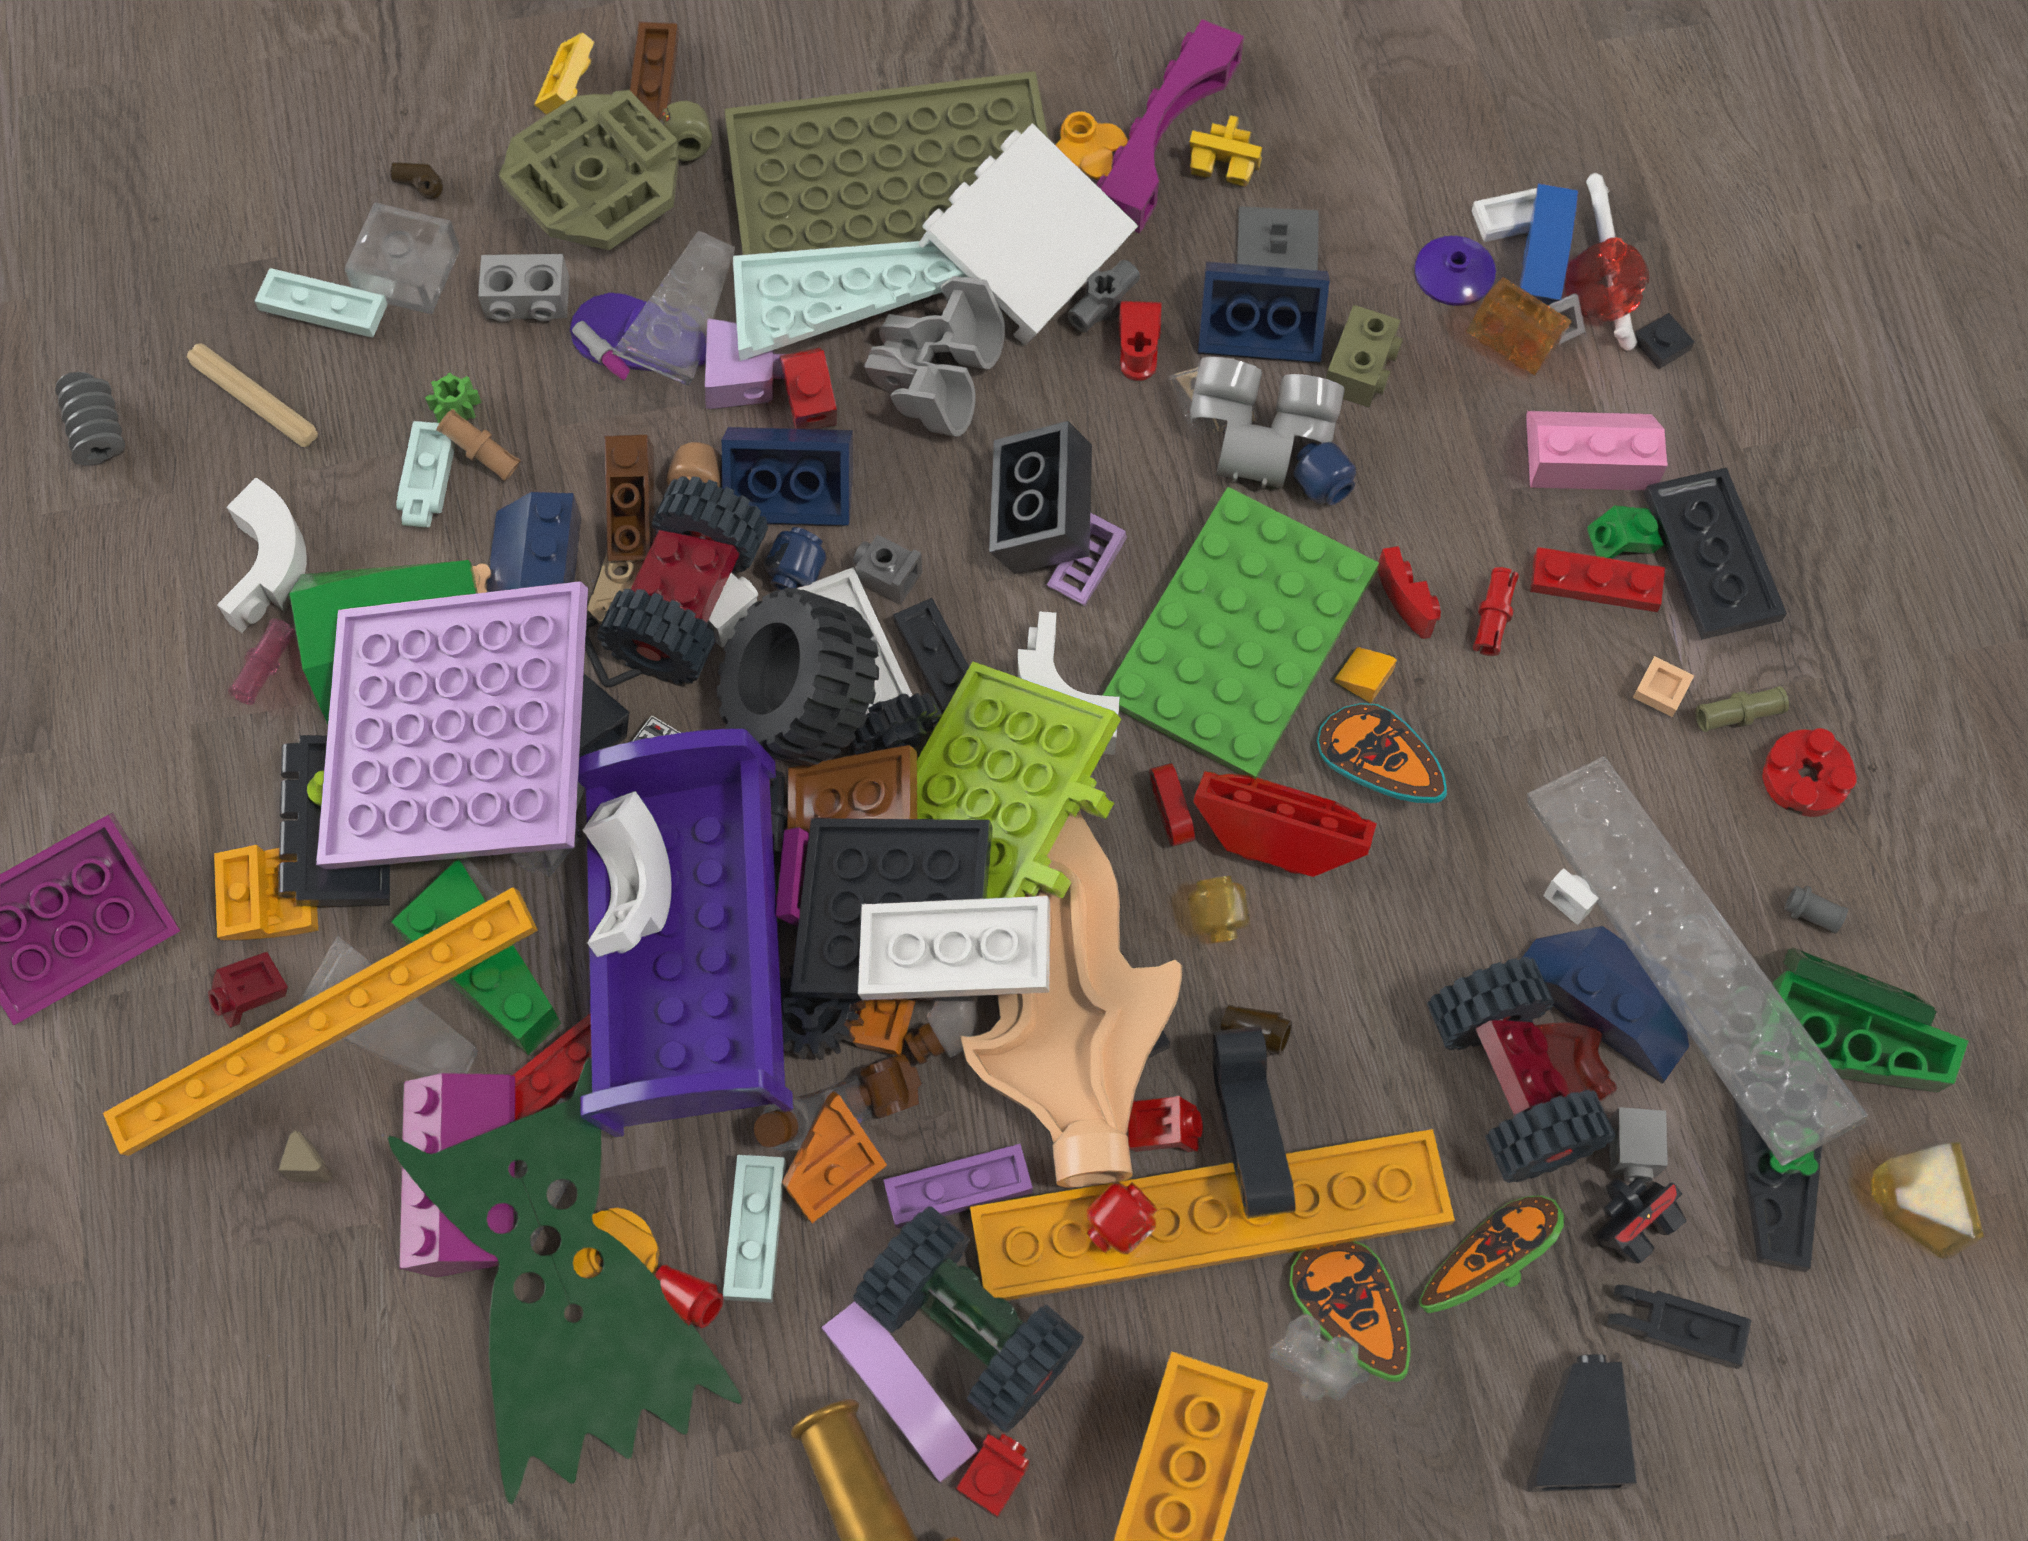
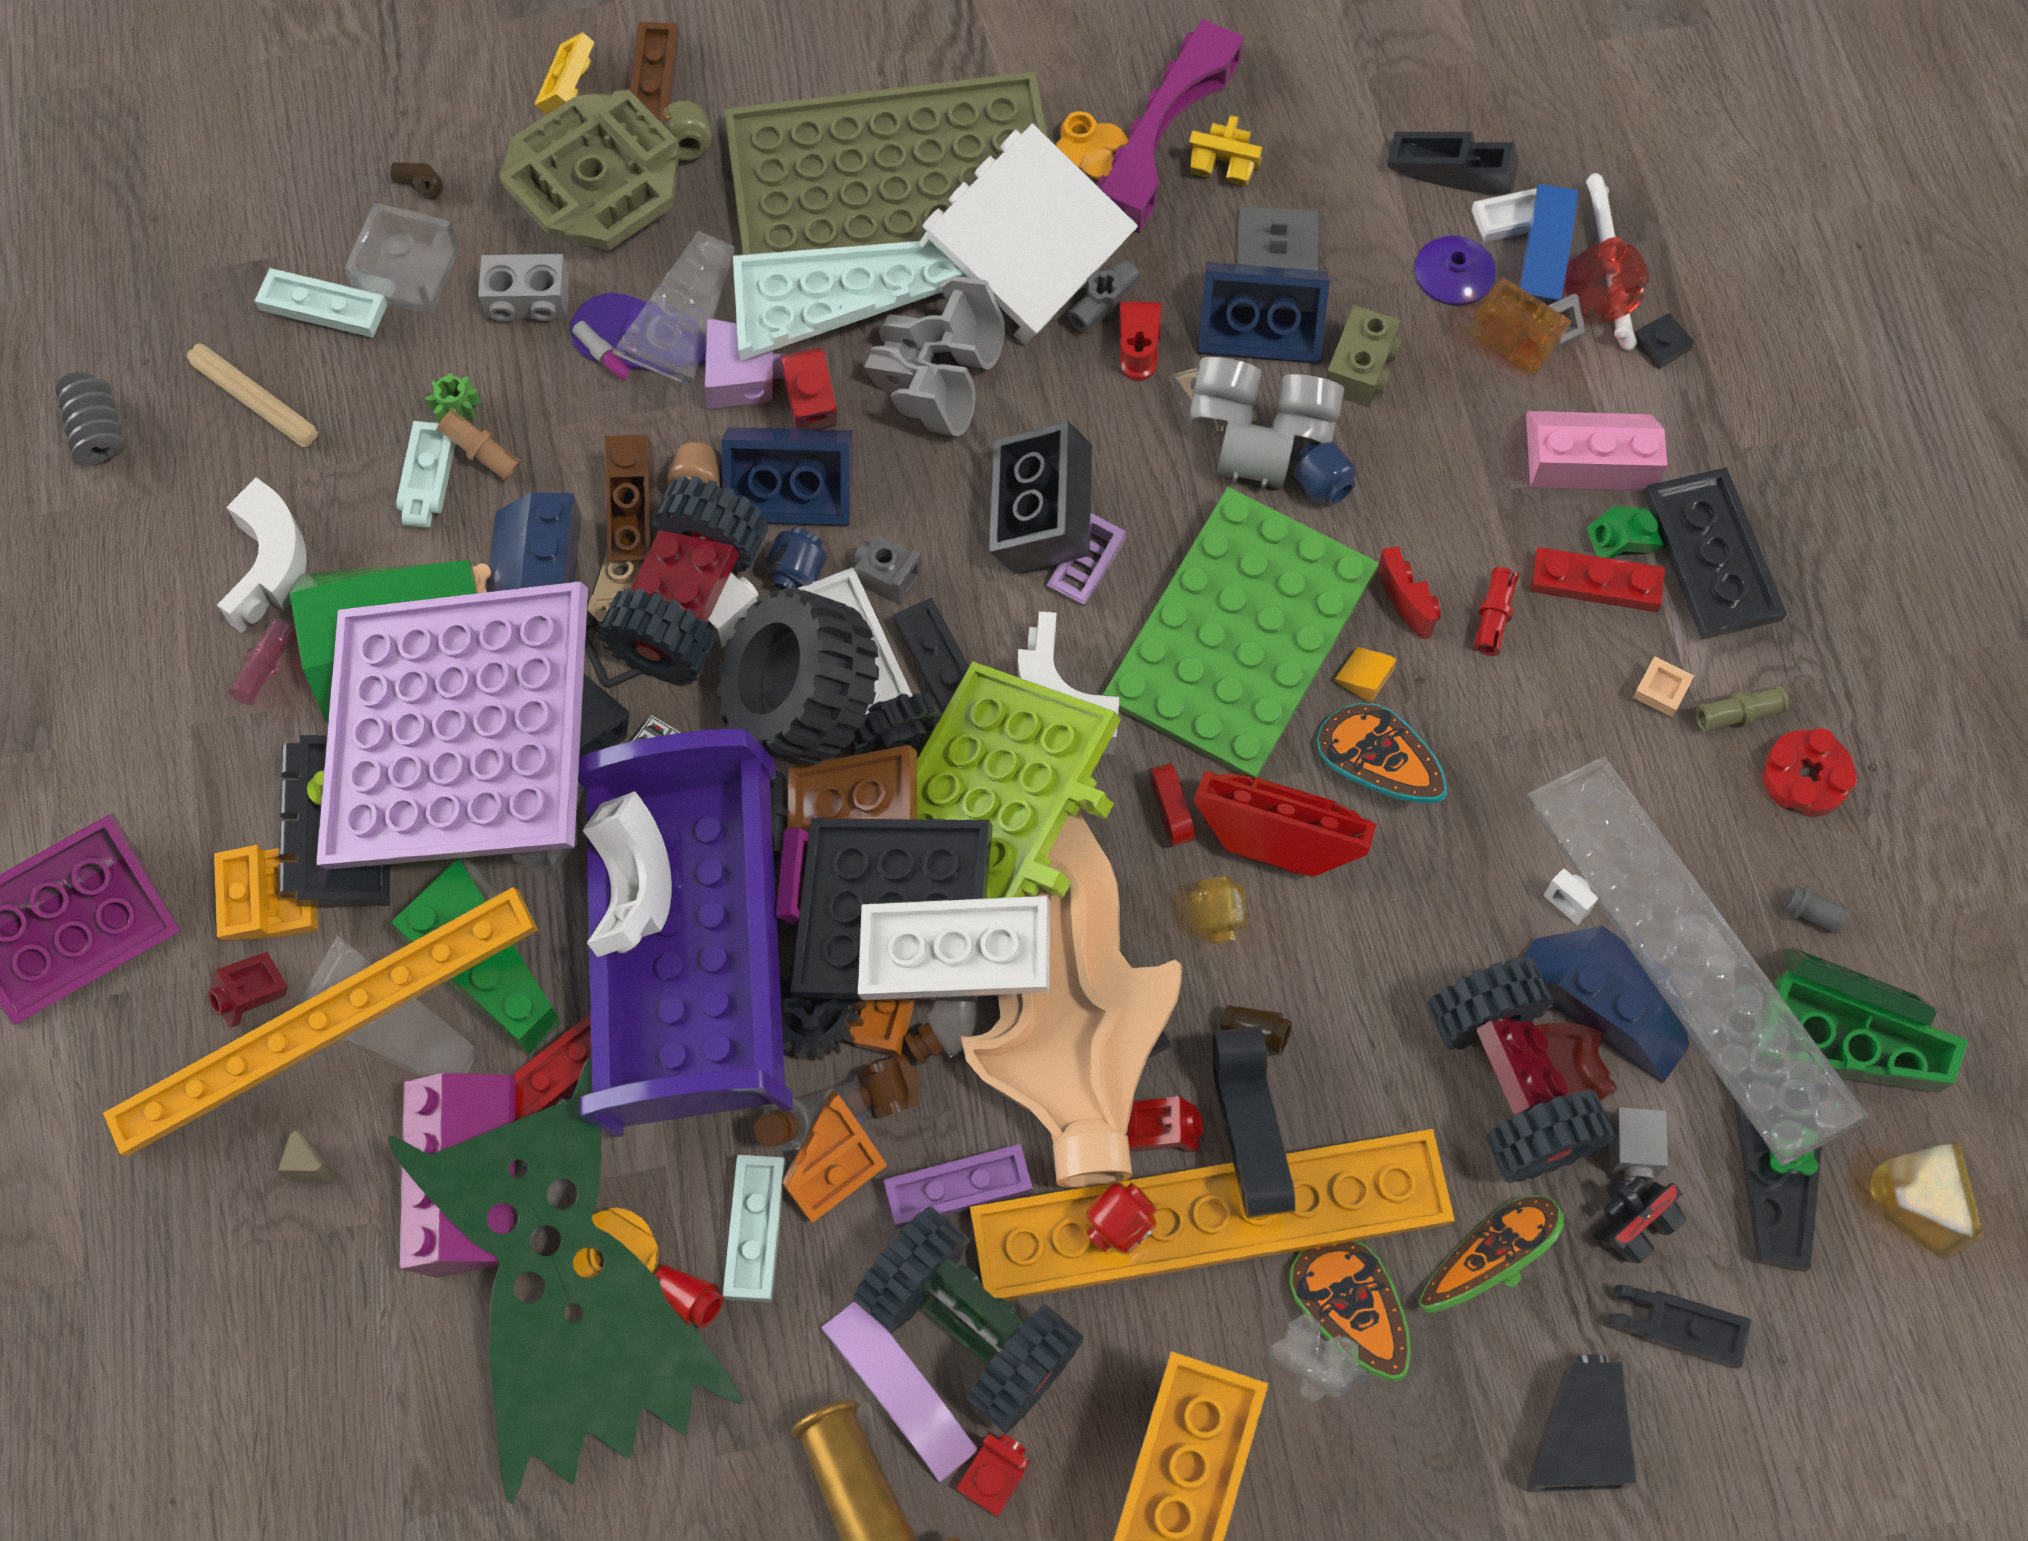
(1455, 161): none -> black slope

